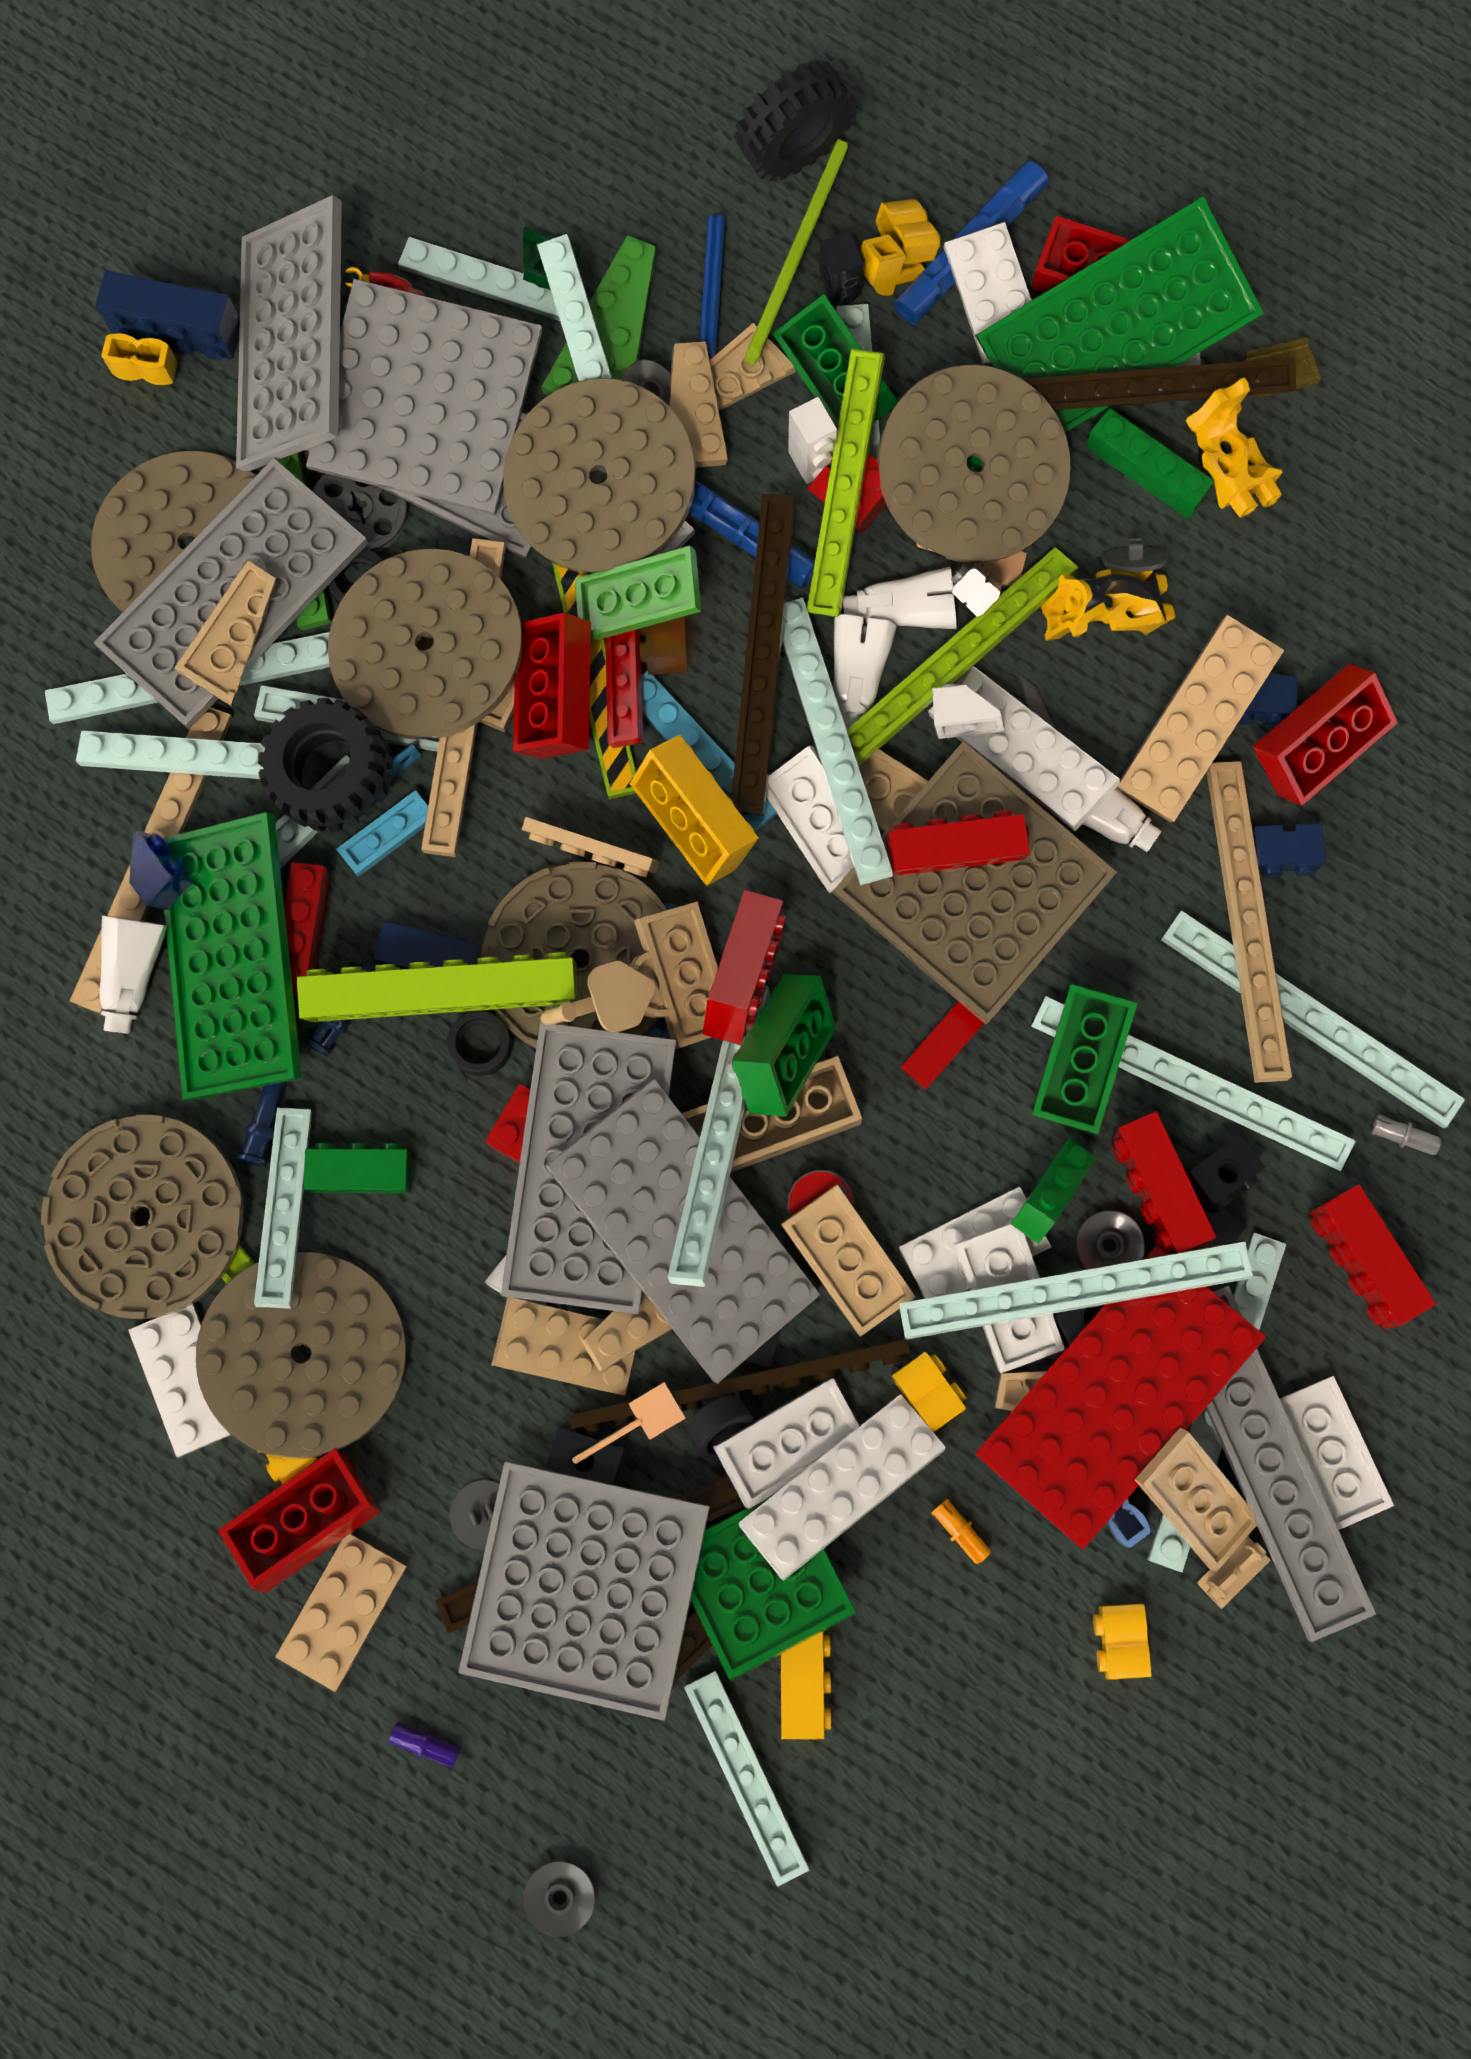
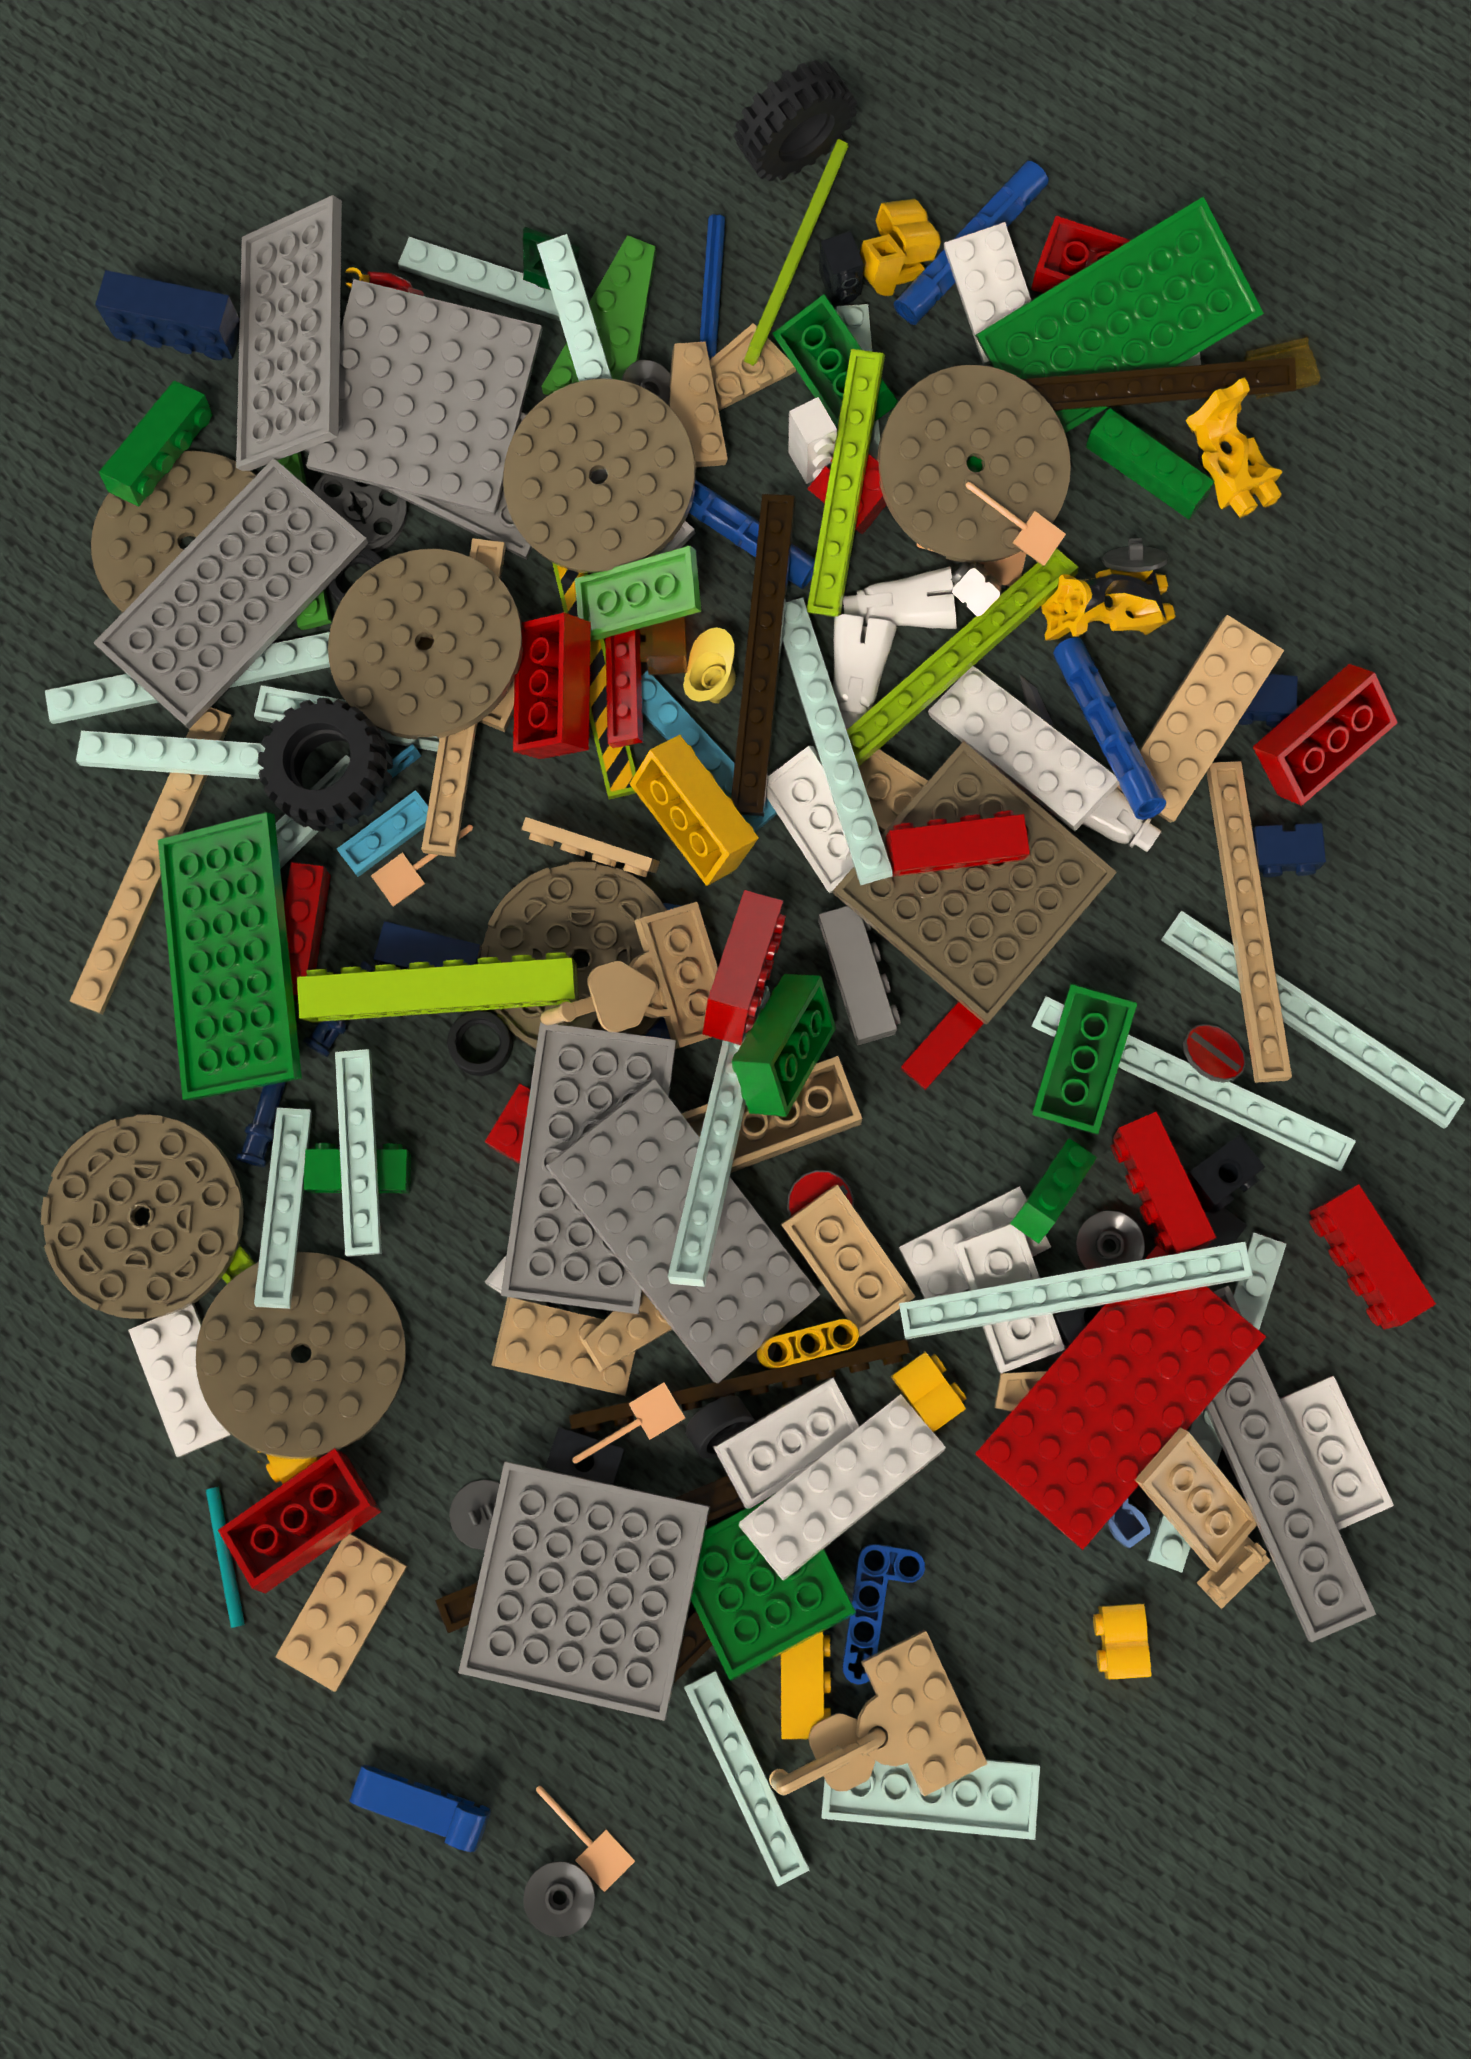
(126, 966): white piece -> none
(139, 359): yellow brick -> none
(155, 872): clear blue slope -> none
(156, 443): none -> green brick
(225, 1559): none -> teal bar
(226, 640): tan wing -> none
(358, 1153): none -> light aqua plate
(399, 877): none -> light nougat piece
(421, 1807): none -> blue beam
(424, 1745): dark purple axle -> none
(604, 1858): none -> light nougat piece
(710, 667): none -> light yellow piece
(823, 1339): none -> yellow beam
(858, 975): none -> light grey brick
(874, 1612): none -> blue beam
(919, 1721): none -> tan plate
(961, 1531): light orange axle -> none
(963, 712): white slope -> none
(988, 1801): none -> light aqua plate
(1038, 535): none -> light nougat piece
(1109, 729): none -> blue piece
(1214, 1053): none -> red piece
(1405, 1135): light grey axle -> none

